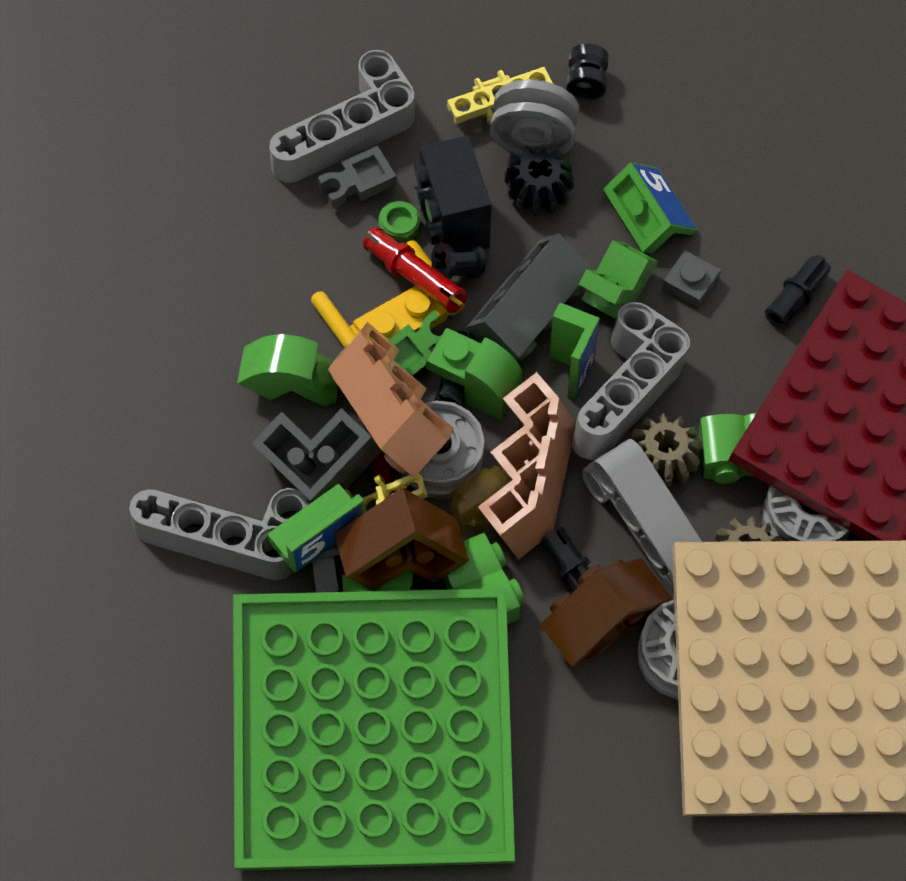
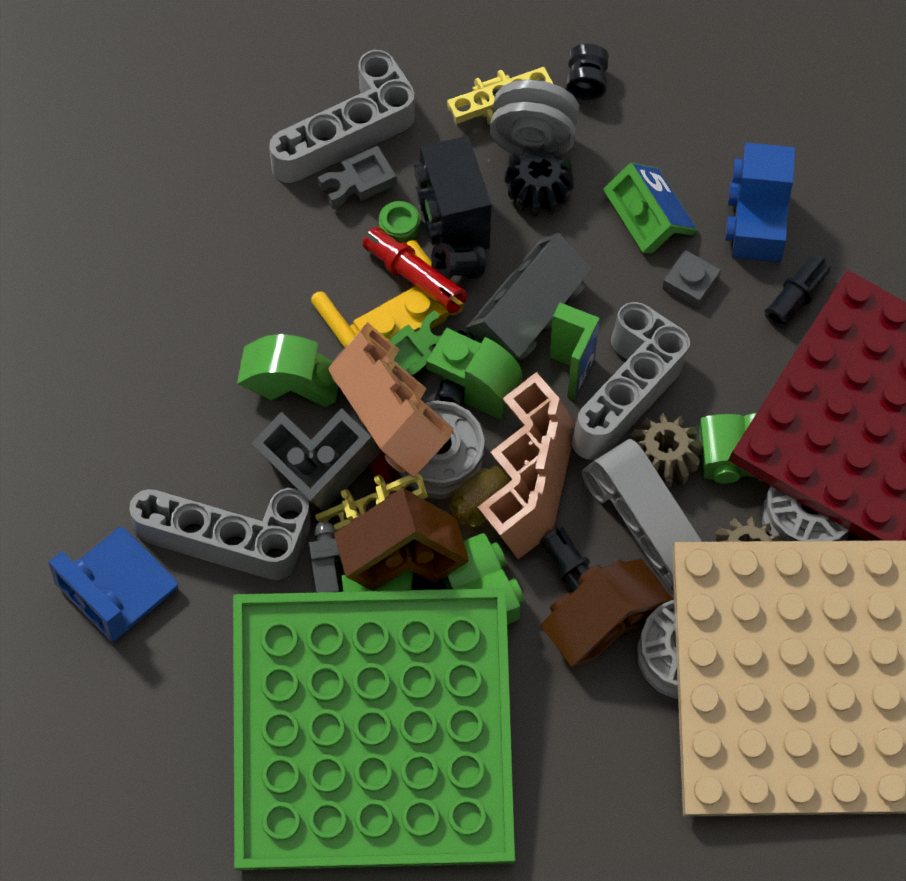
(114, 582): none -> blue bracket
(313, 527): bright green panel -> none
(618, 278): bright green brick -> none
(761, 200): none -> blue brick

